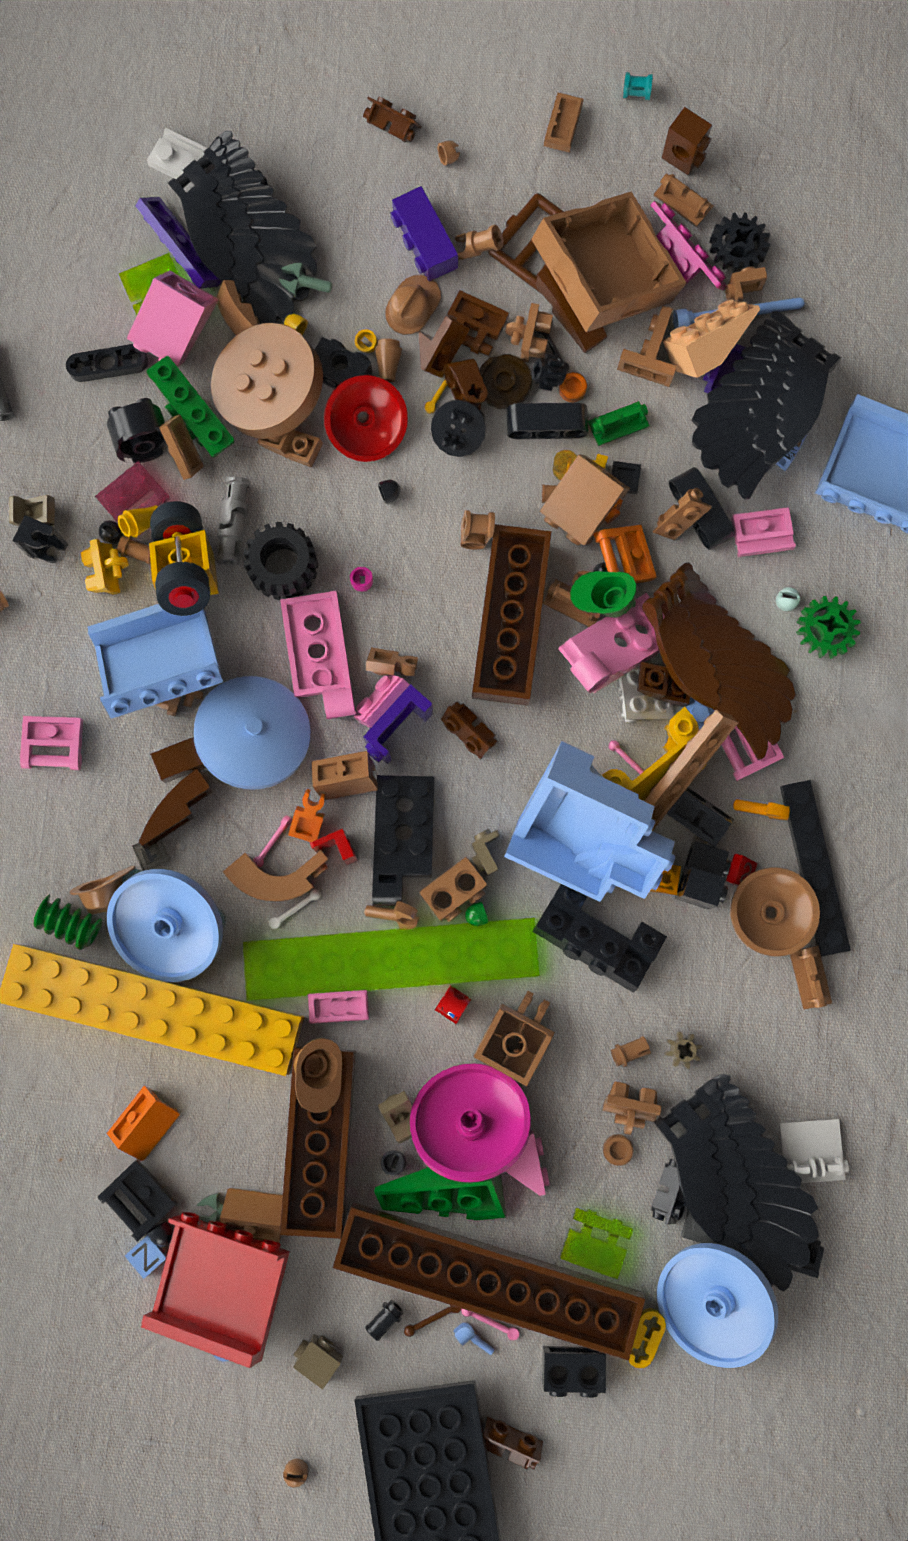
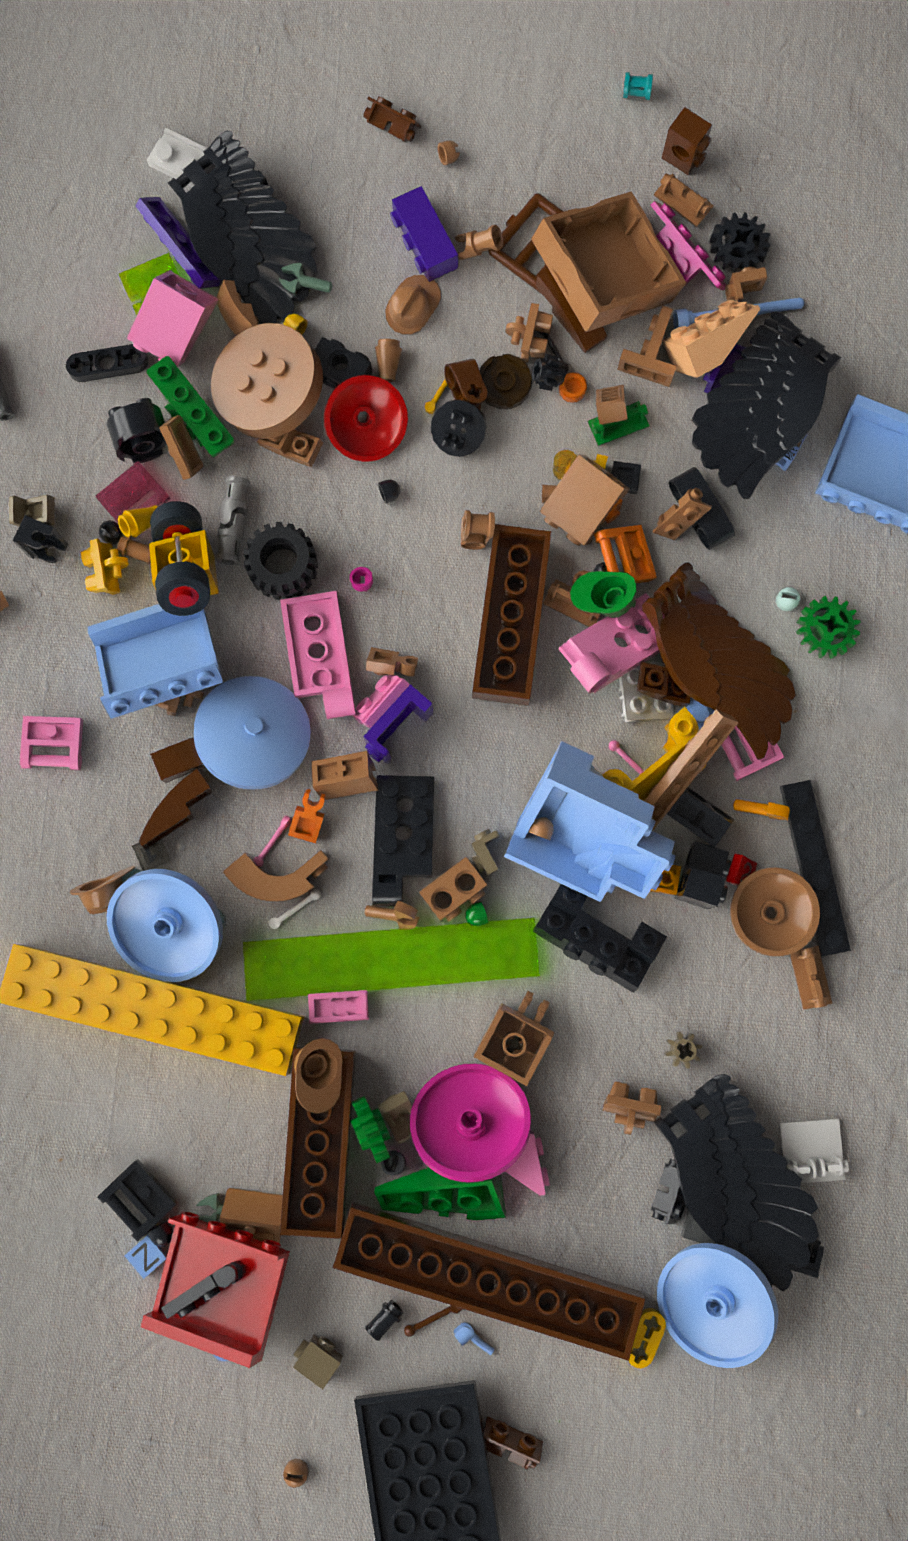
(66, 924): green piece -> none
(142, 1124): orange panel -> none
(205, 1289): none -> hinge
(341, 840): red panel -> none
(362, 346): yellow hinge -> none
(370, 1129): none -> green gear
(441, 349): reddish brown slope -> none
(453, 1004): red leg -> none
(459, 721): reddish brown hinge -> none
(480, 317): reddish brown plate -> none
(512, 1332): bright pink hinge -> none
(542, 827): none -> medium nougat hinge
(547, 421): black beam -> none
(563, 122): medium nougat plate -> none
(574, 1360): black brick -> none
(594, 1252): clear neon green plate -> none
(611, 404): none -> medium nougat slope
(618, 1149): medium nougat tile -> none
(630, 1051): medium nougat pin -> none
(763, 532): bright pink plate -> none

